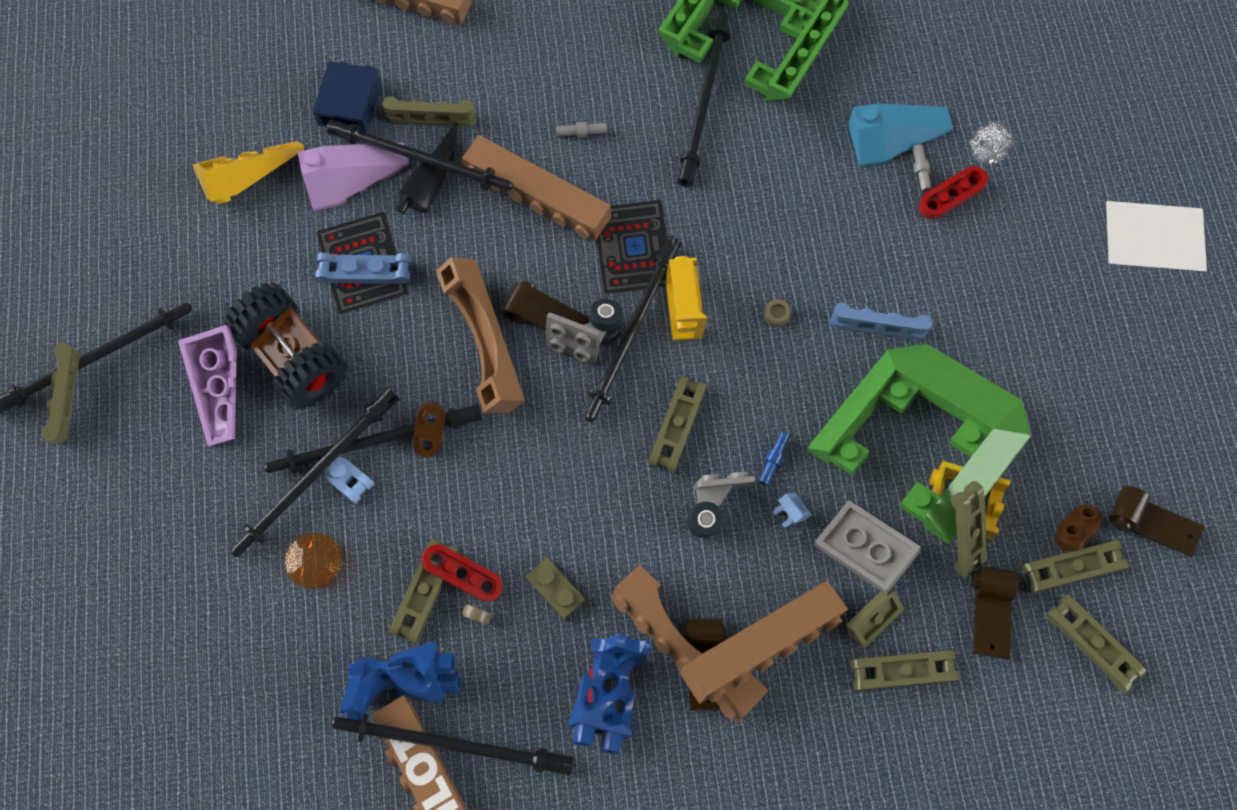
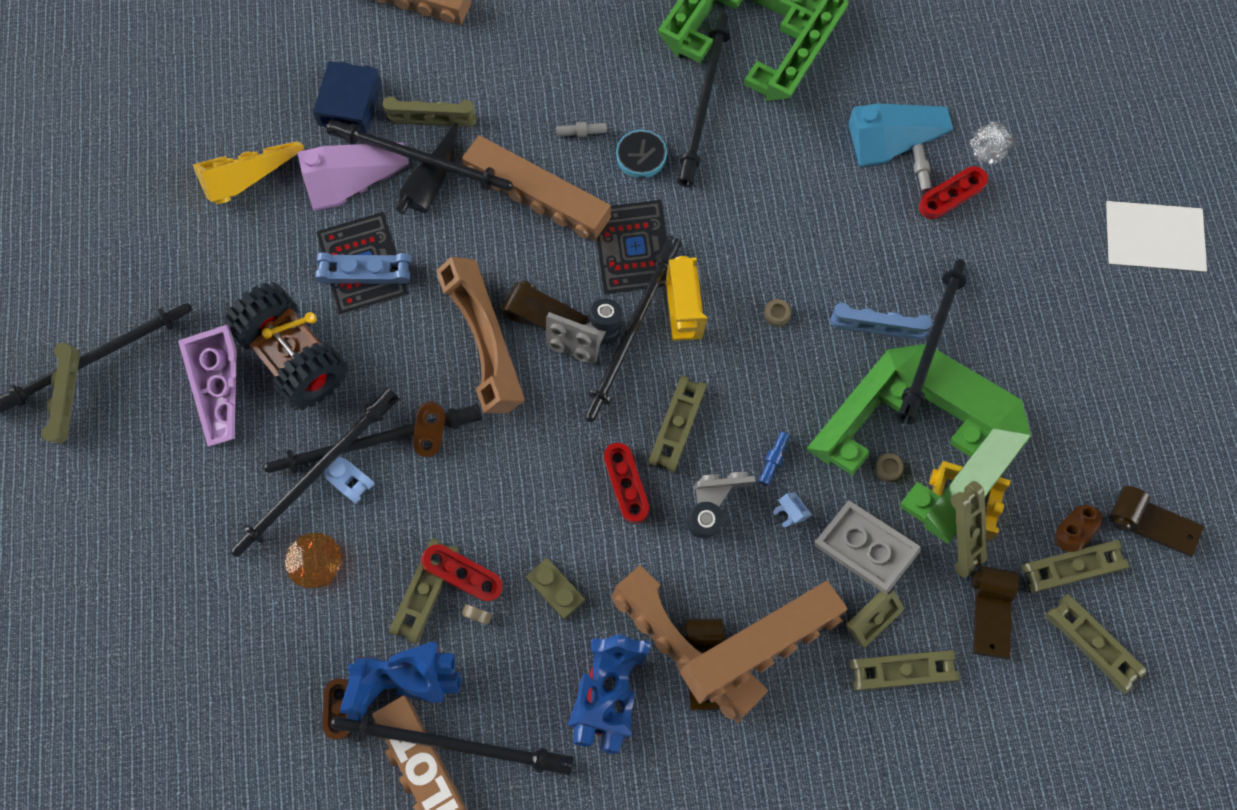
(309, 318): none -> yellow hinge
(331, 709): none -> reddish brown plate
(626, 471): none -> red plate
(641, 153): none -> black tile
(889, 467): none -> dark tan tile
(913, 396): none -> black bar

